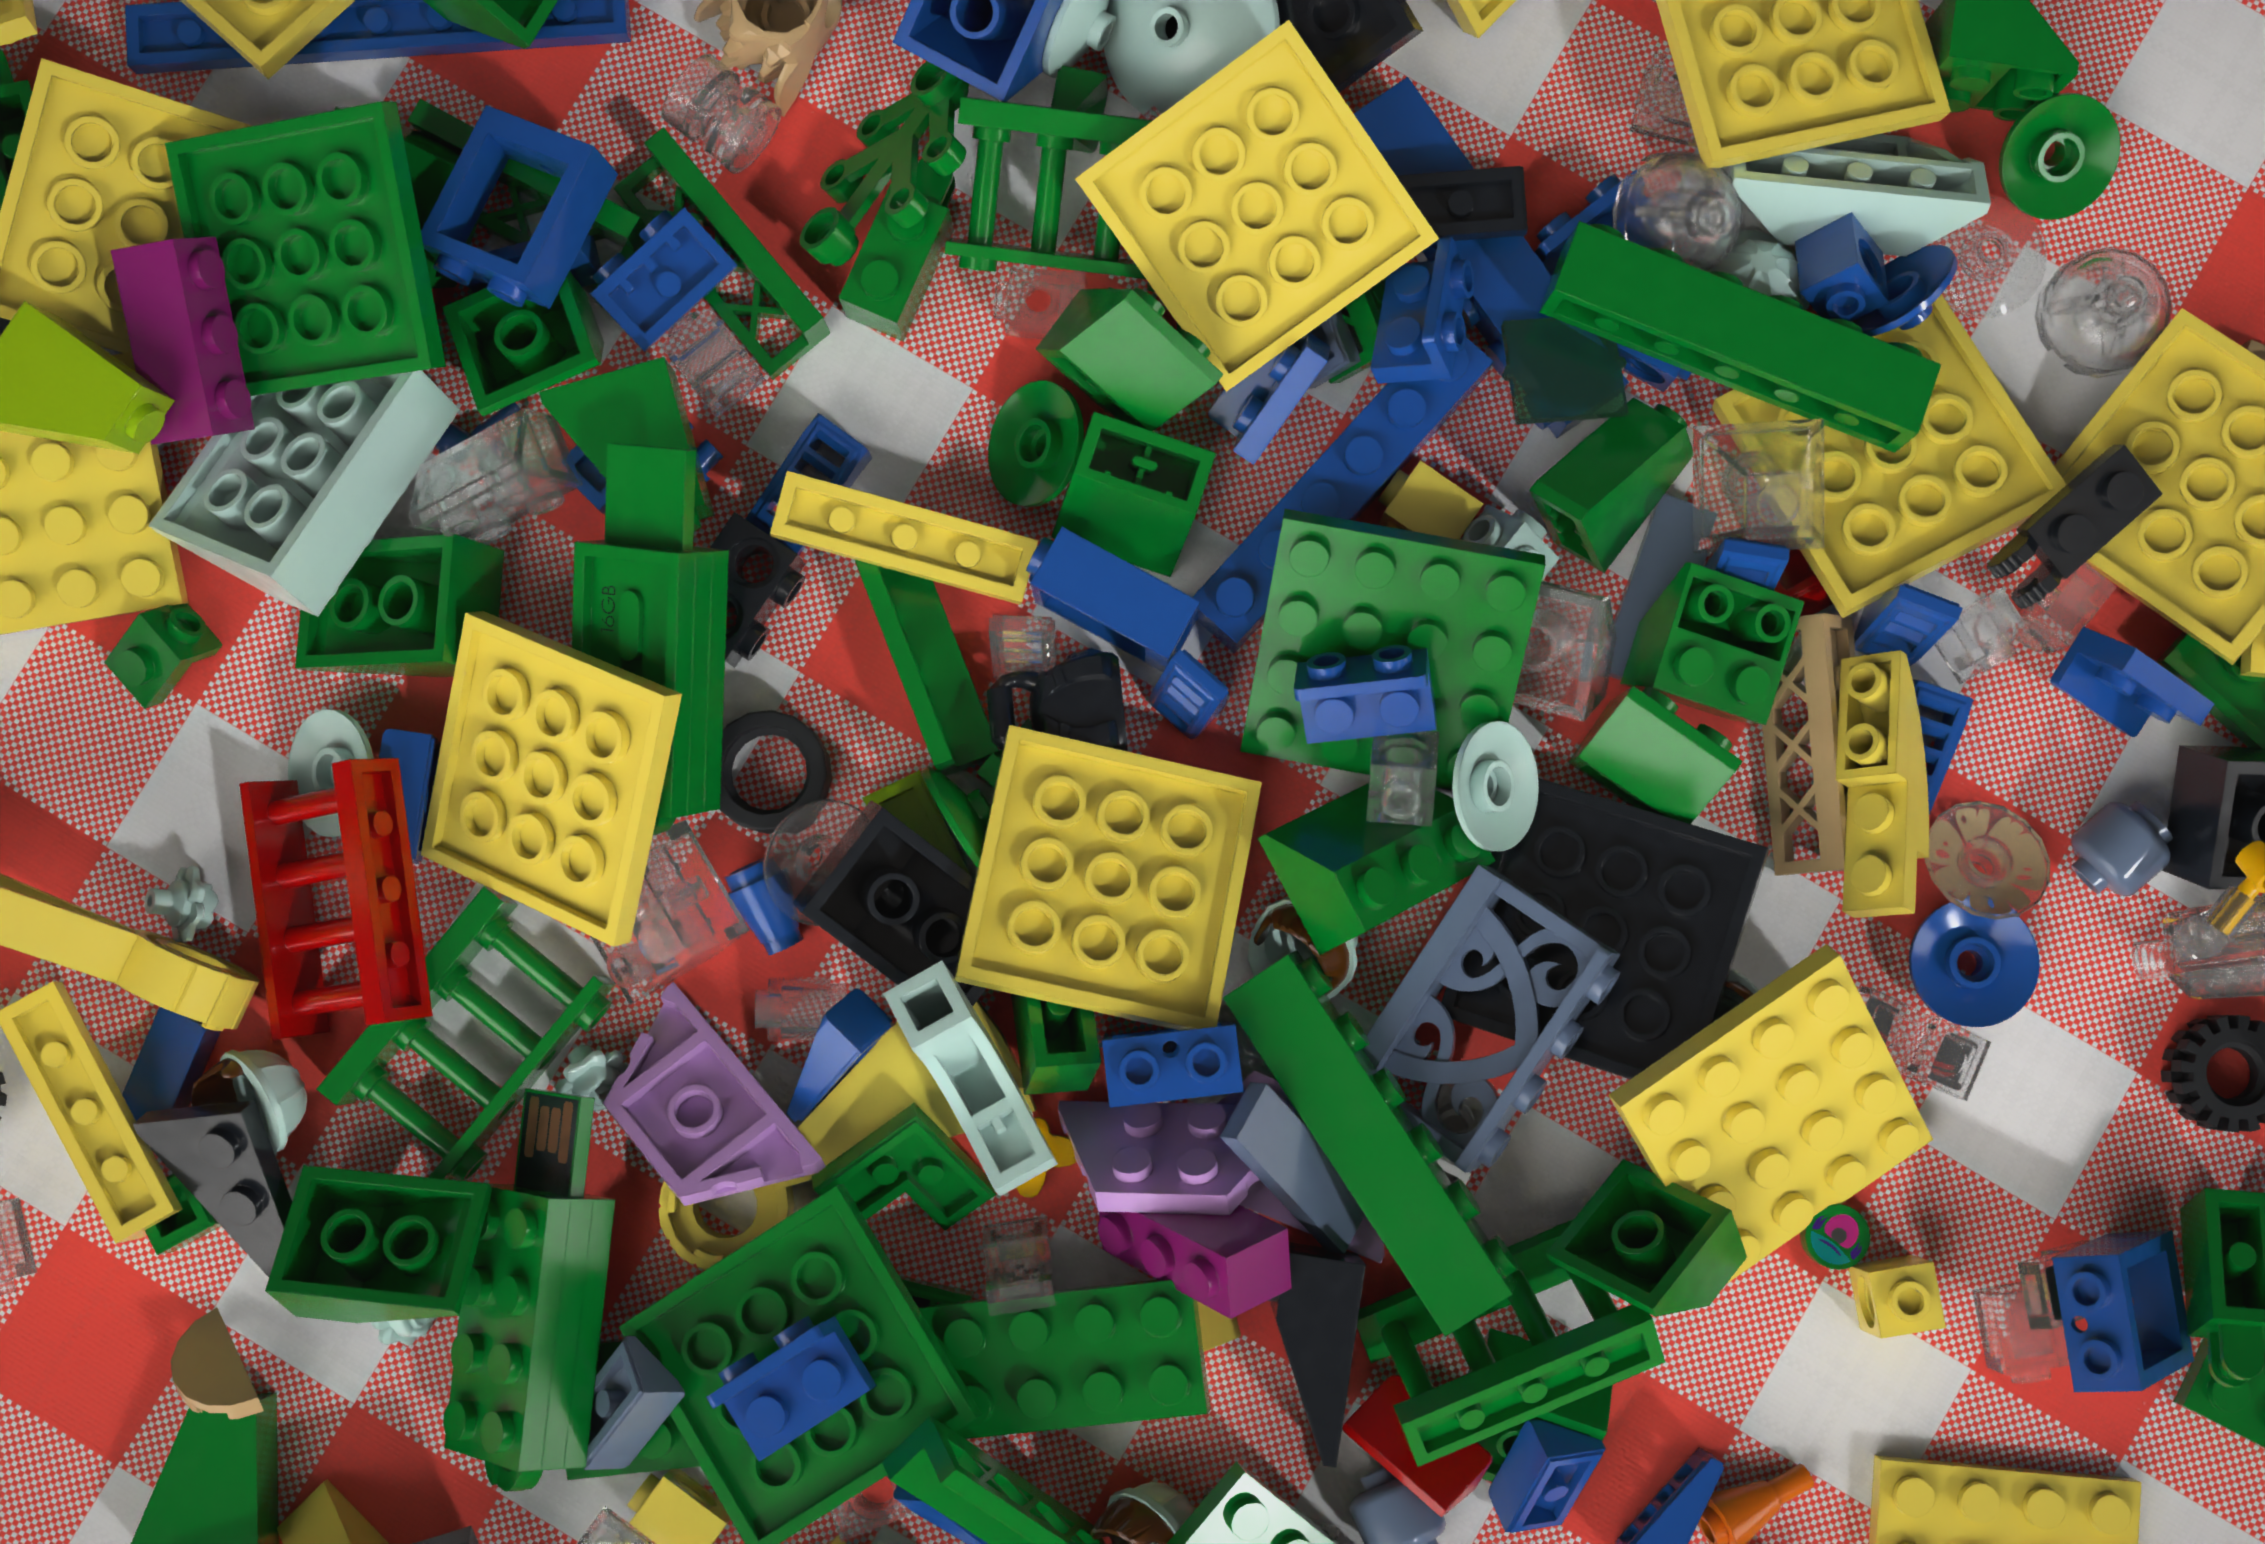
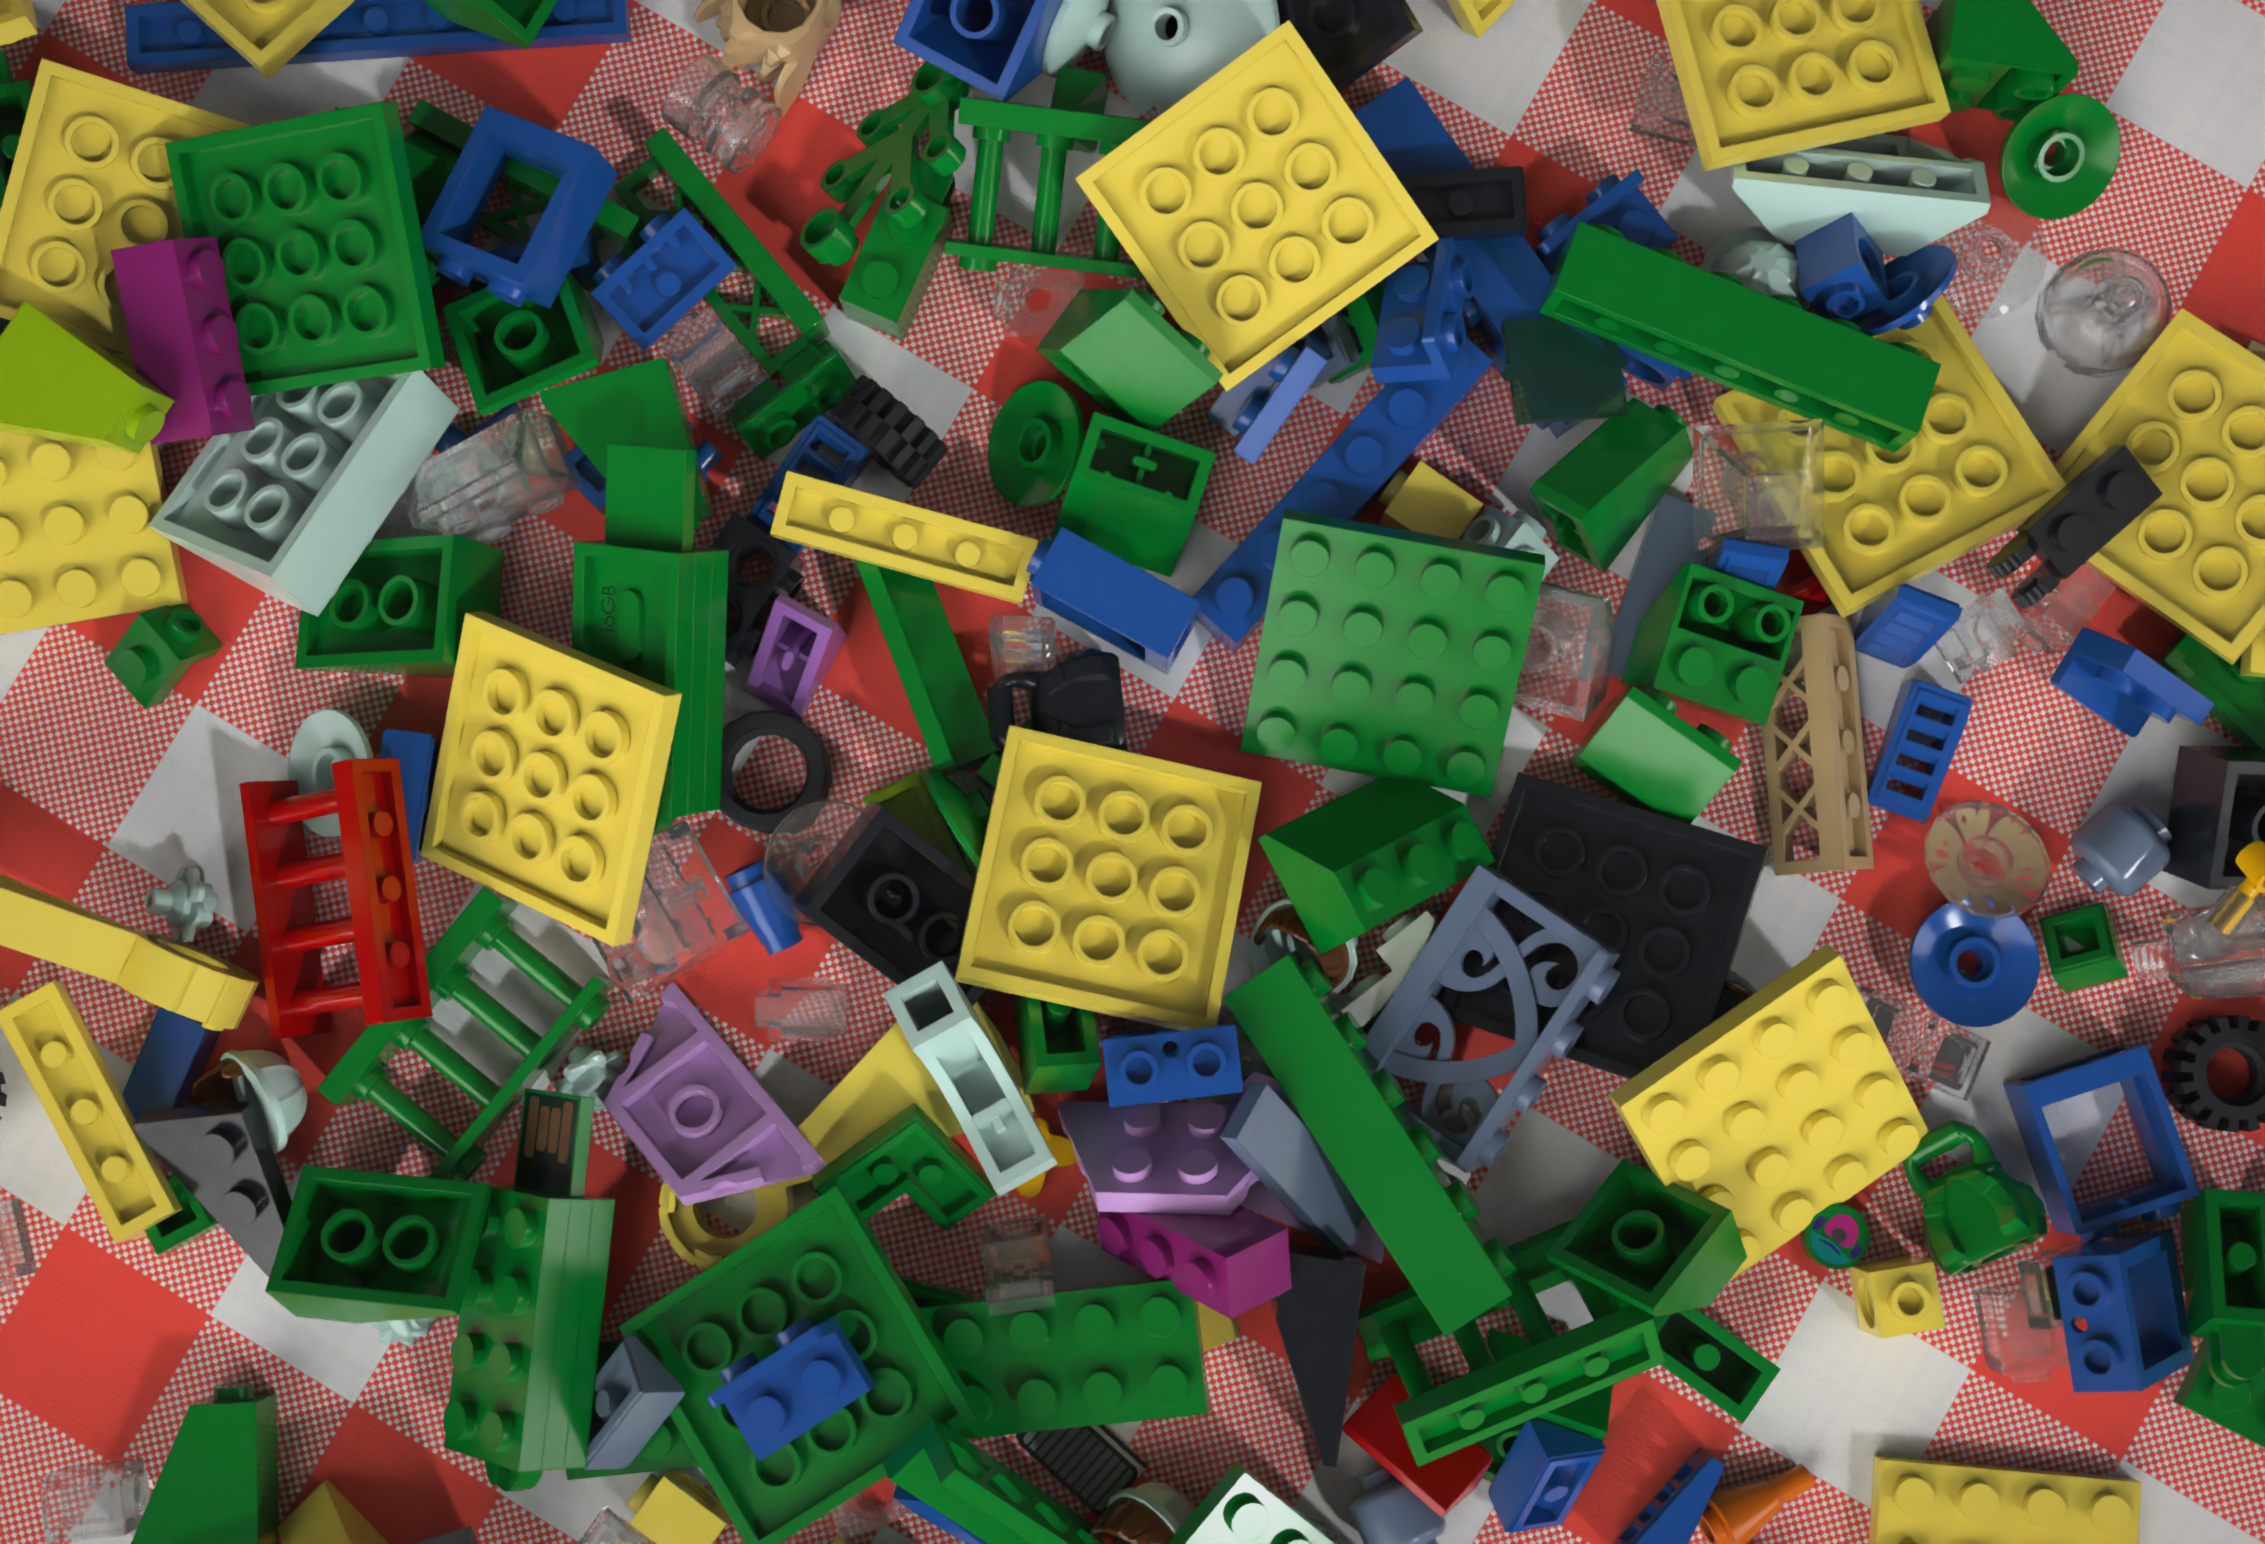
(94, 1500): none -> clear brick
(211, 1371): tan tile -> none
(773, 418): none -> green hinge
(793, 656): none -> medium lavender slope
(839, 1045): blue slope -> none
(889, 431): none -> black tyre
(1086, 1461): none -> sticker
(1188, 695): blue slope -> none
(1365, 694): blue bracket -> none
(1402, 947): none -> white slope
(1403, 778): clear brick -> none
(1495, 786): light aqua dish -> none
(1680, 208): clear cylinder -> none
(1712, 1360): none -> green brick
(1886, 783): light yellow slope -> none
(1975, 1208): none -> green piece
(2083, 947): none -> green slope
(2154, 1123): none -> blue window

